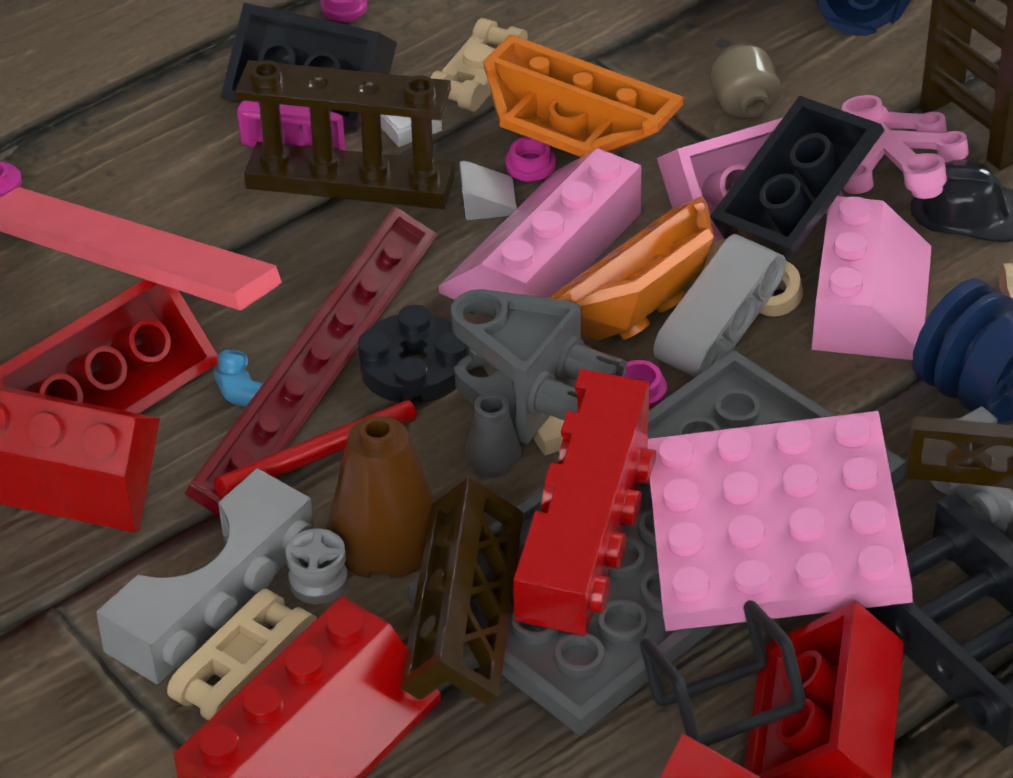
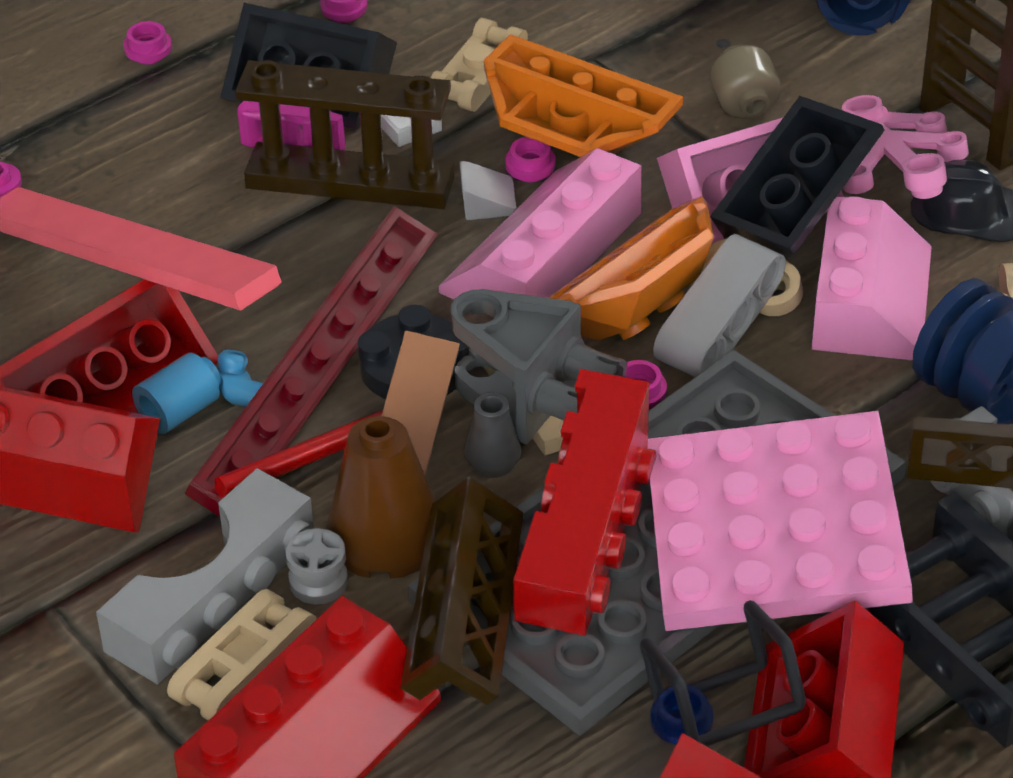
(147, 42): none -> dark pink plate
(178, 391): none -> dark azure brick
(421, 389): none -> nougat tile
(666, 712): none -> clear blue plate

